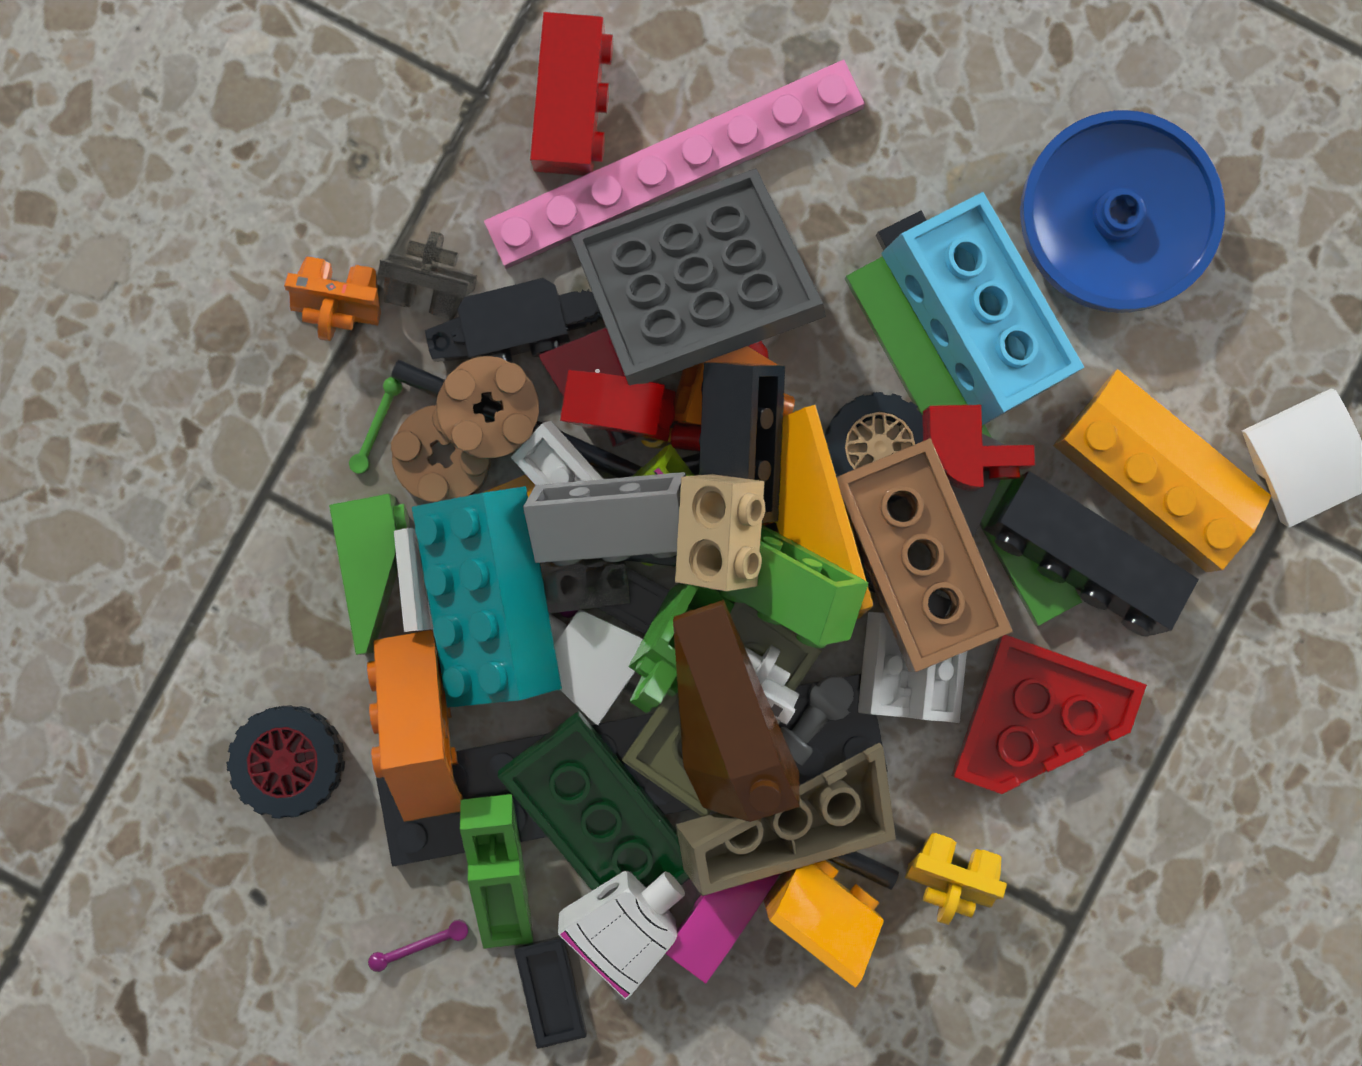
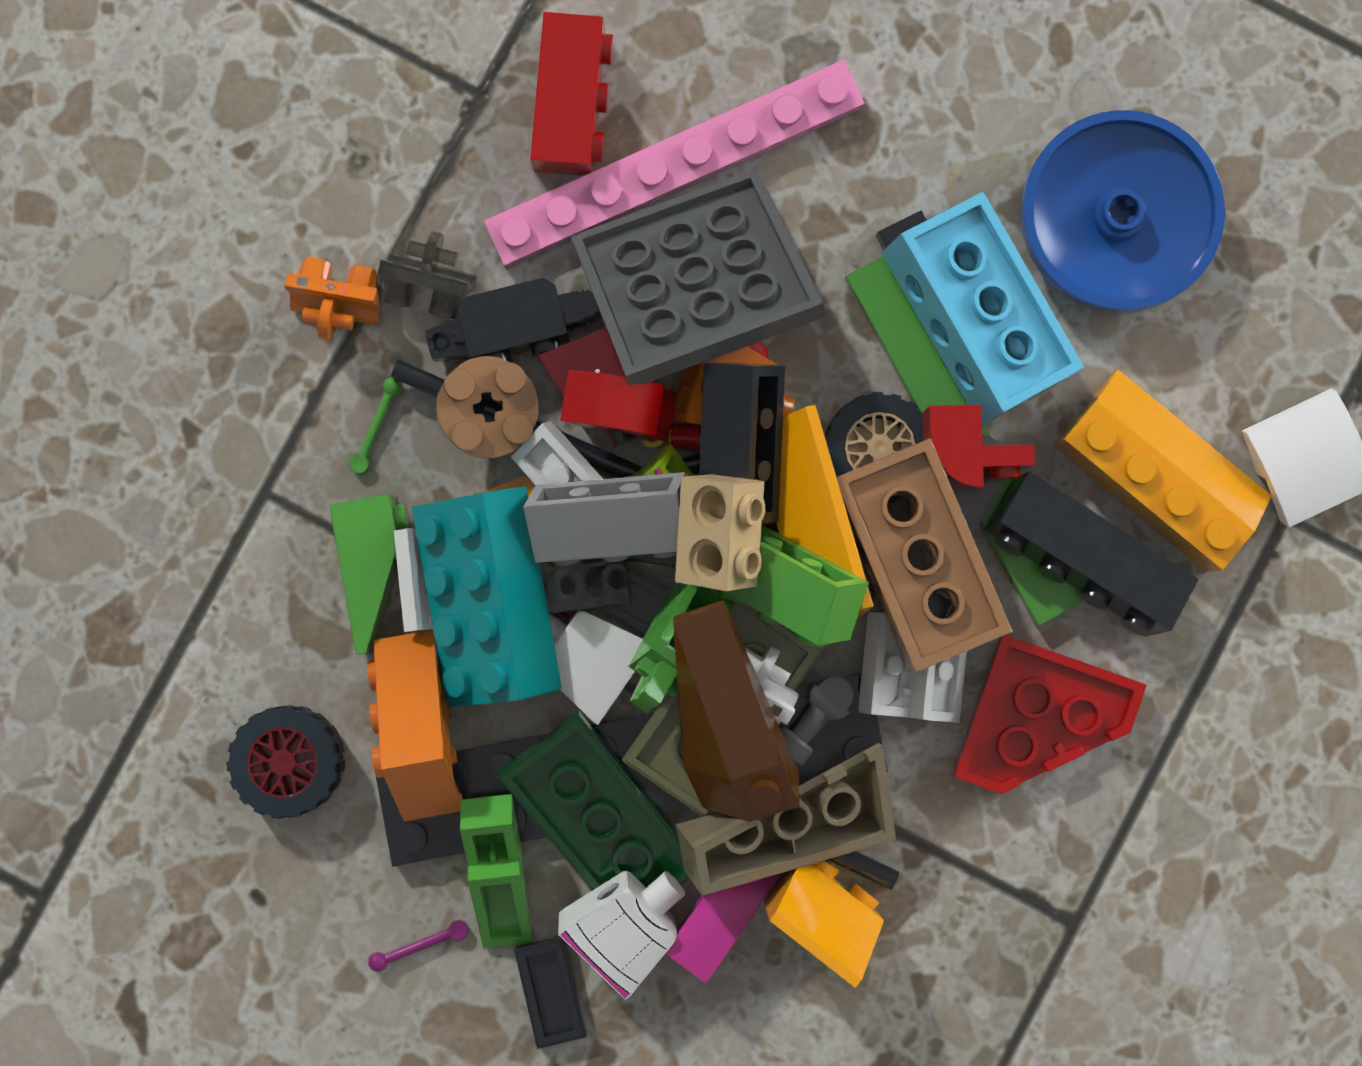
(412, 466): medium nougat plate -> none
(976, 883): yellow hips -> none

